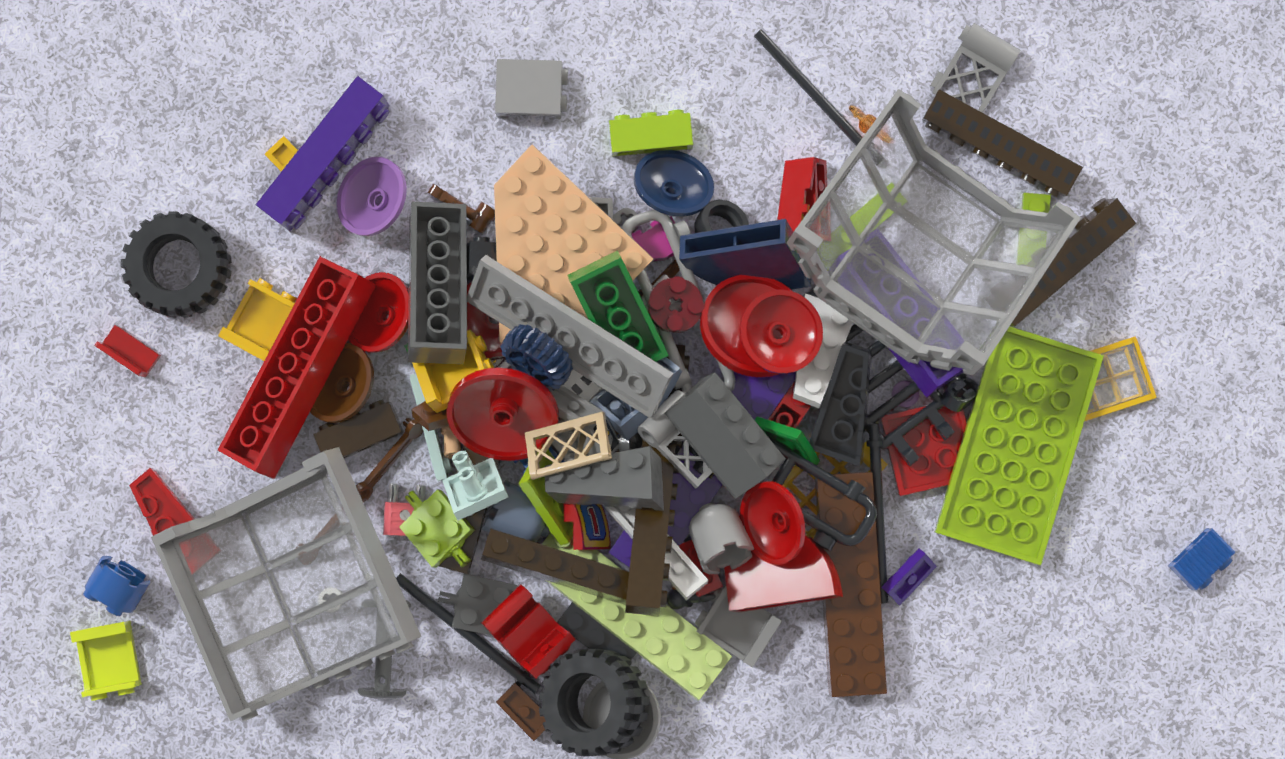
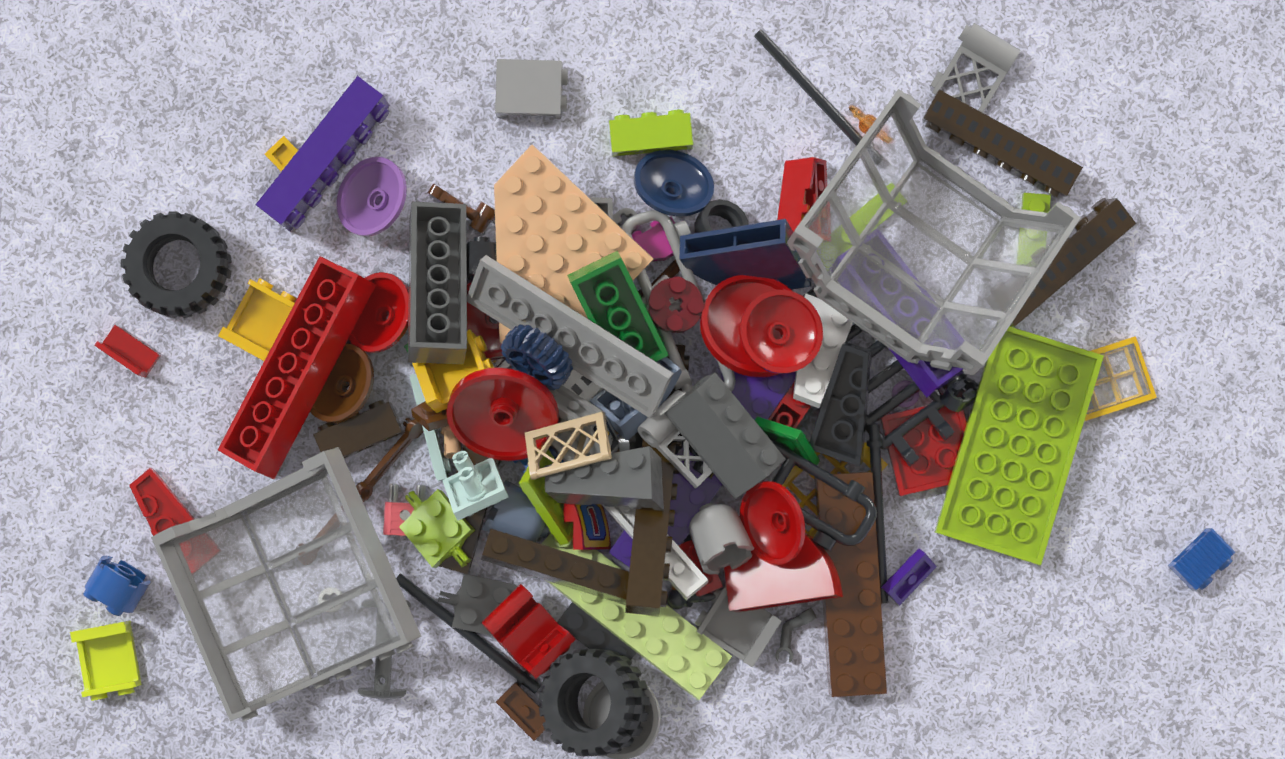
(791, 625): none -> dark grey arm

